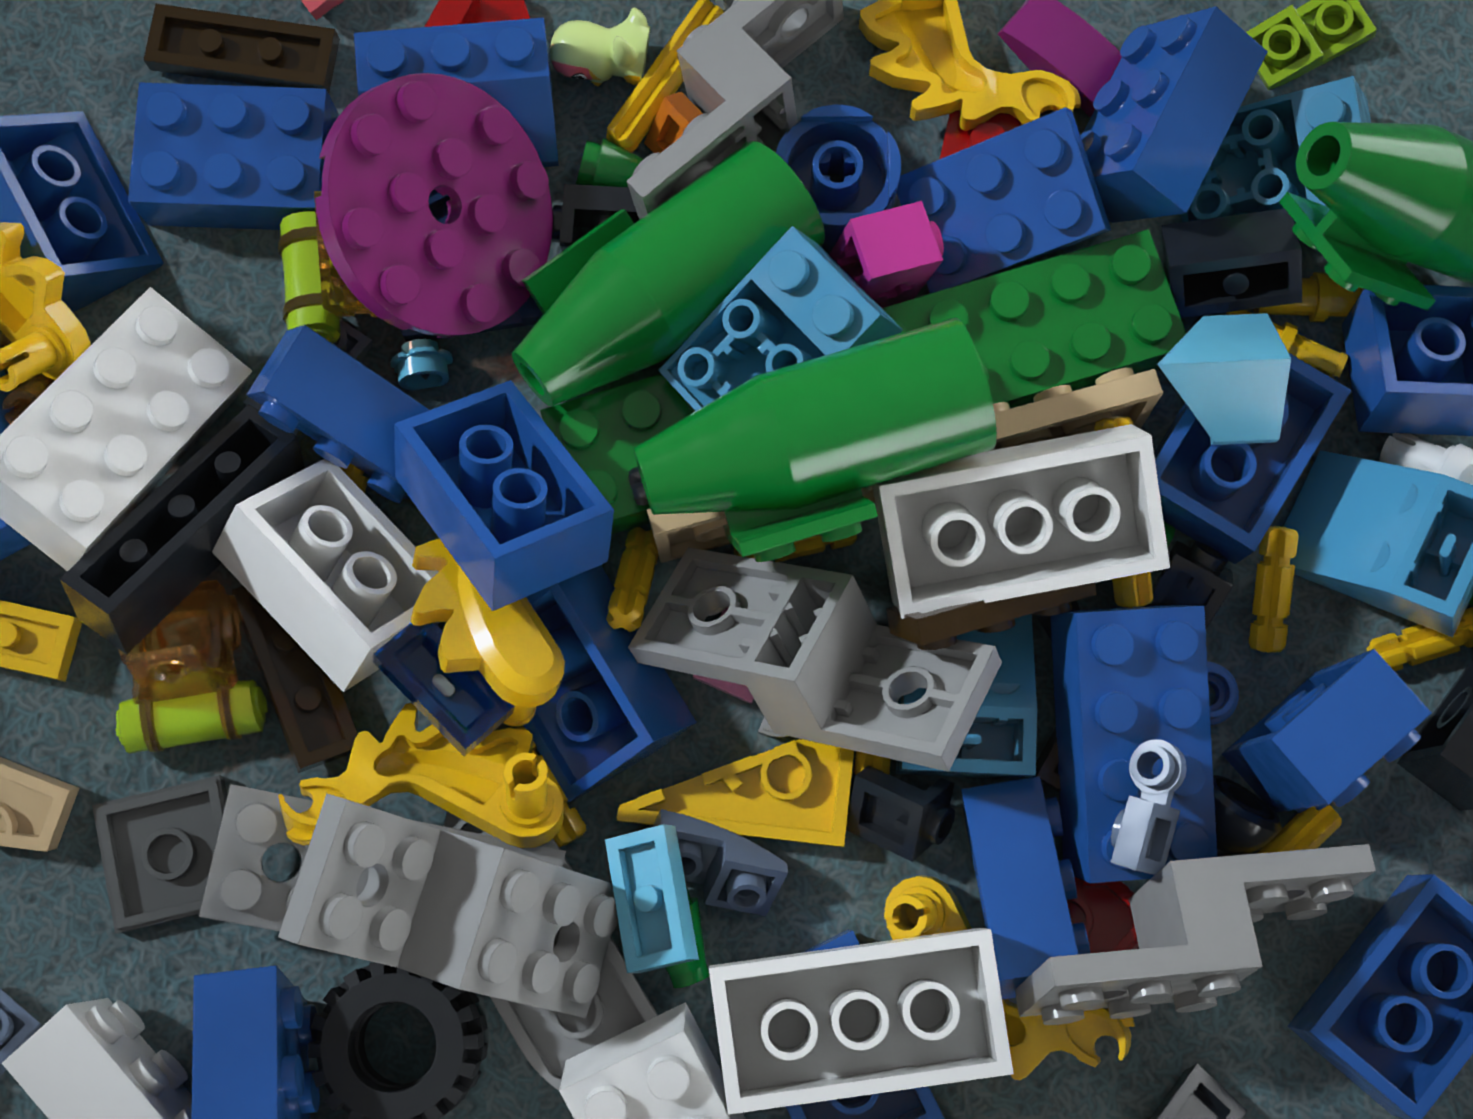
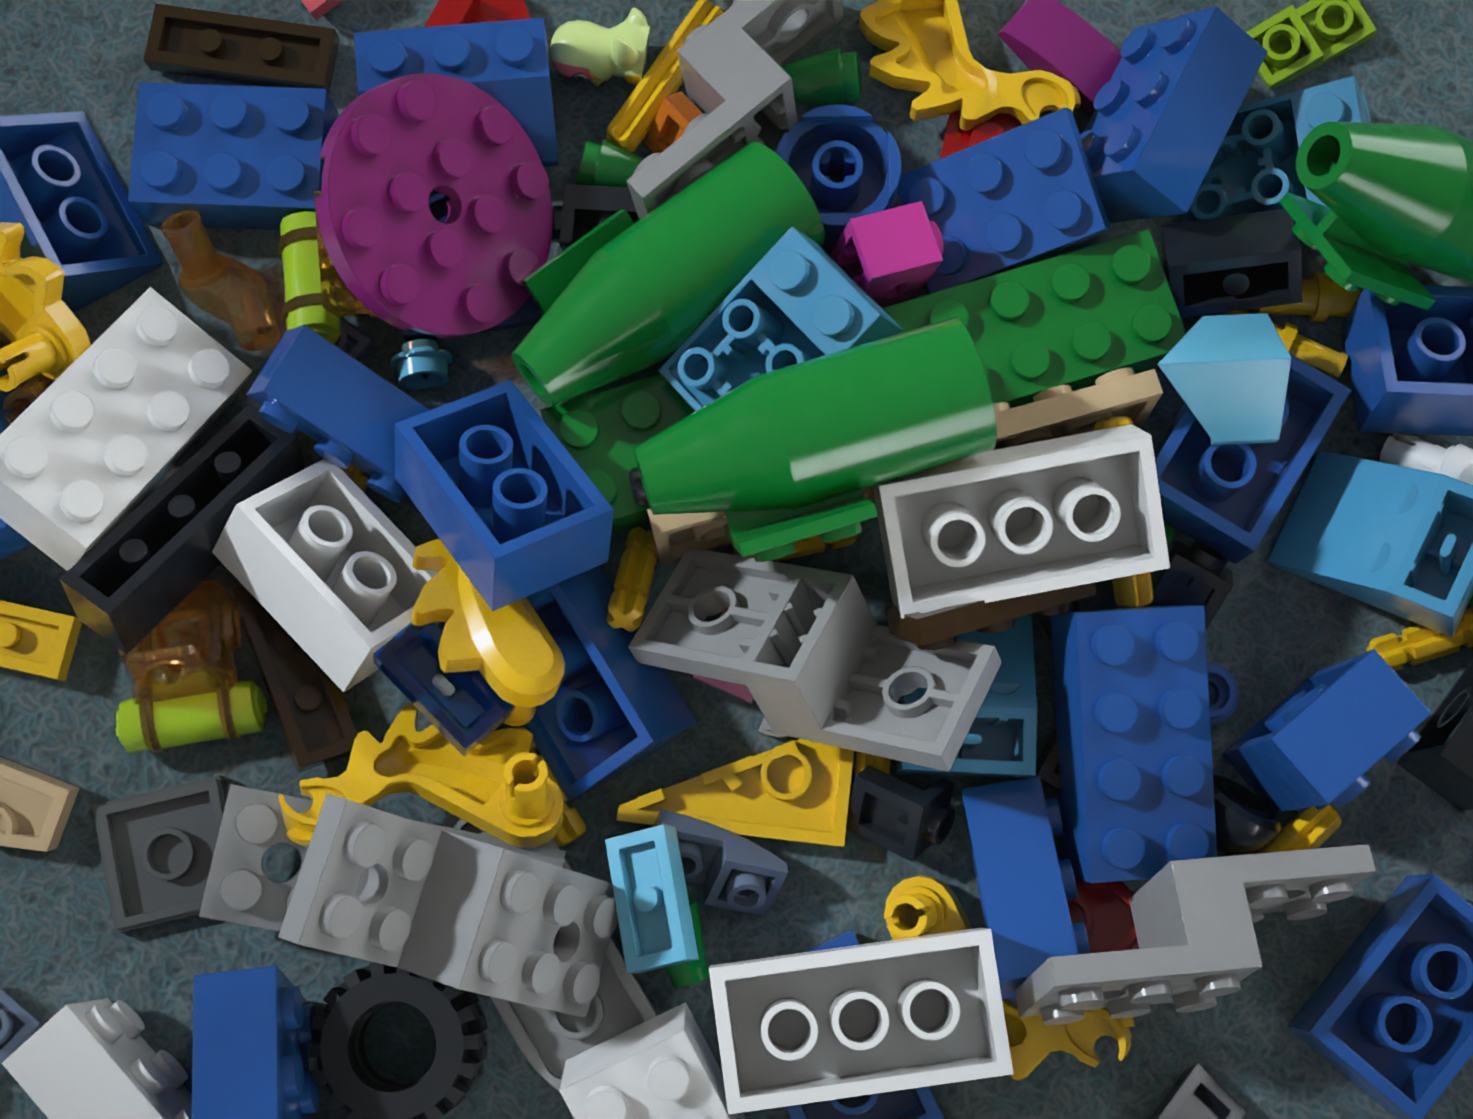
(221, 283): none -> clear orange arm
(826, 78): none -> green cone
(1147, 824): sand blue plate -> none
(1273, 589): yellow axle -> none

